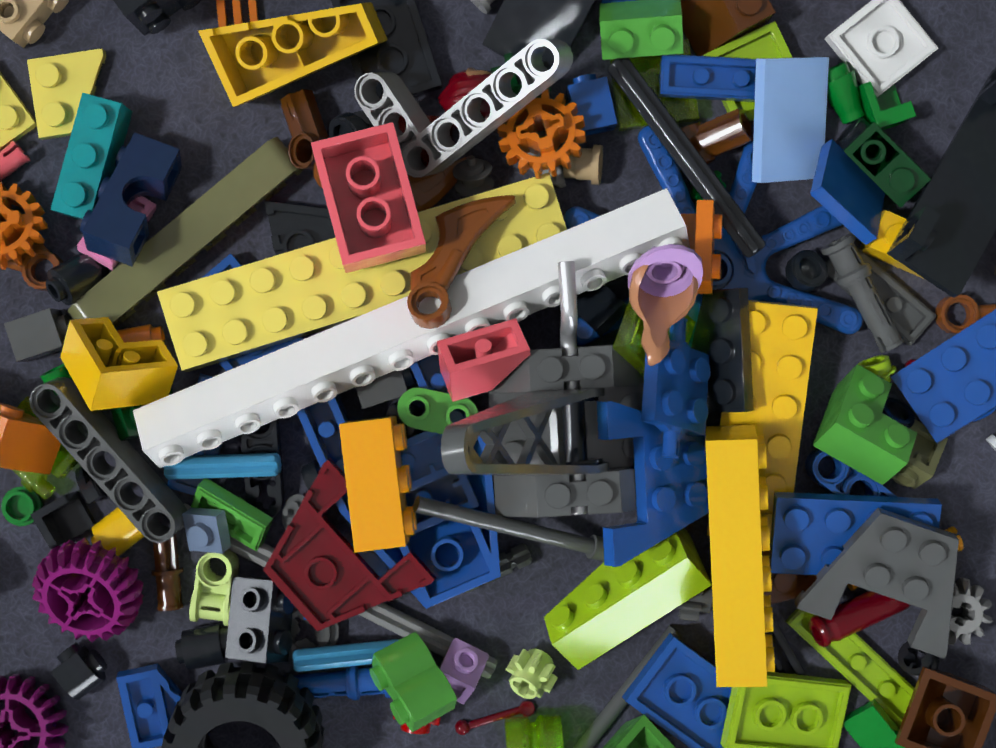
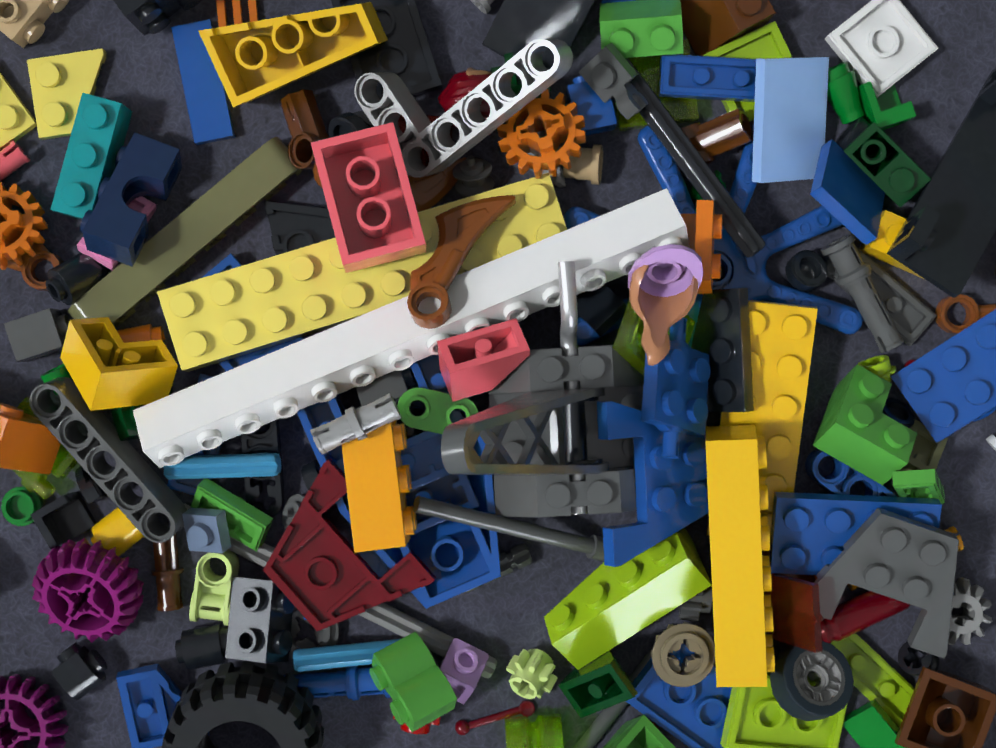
(202, 87): none -> blue tile
(355, 423): none -> light grey pin
(597, 685): none -> dark green slope
(610, 77): none -> dark grey plate
(694, 667): none -> dark tan gear
(796, 612): none -> clear red piece
(831, 677): none -> wheel
(918, 484): none -> bright green plate

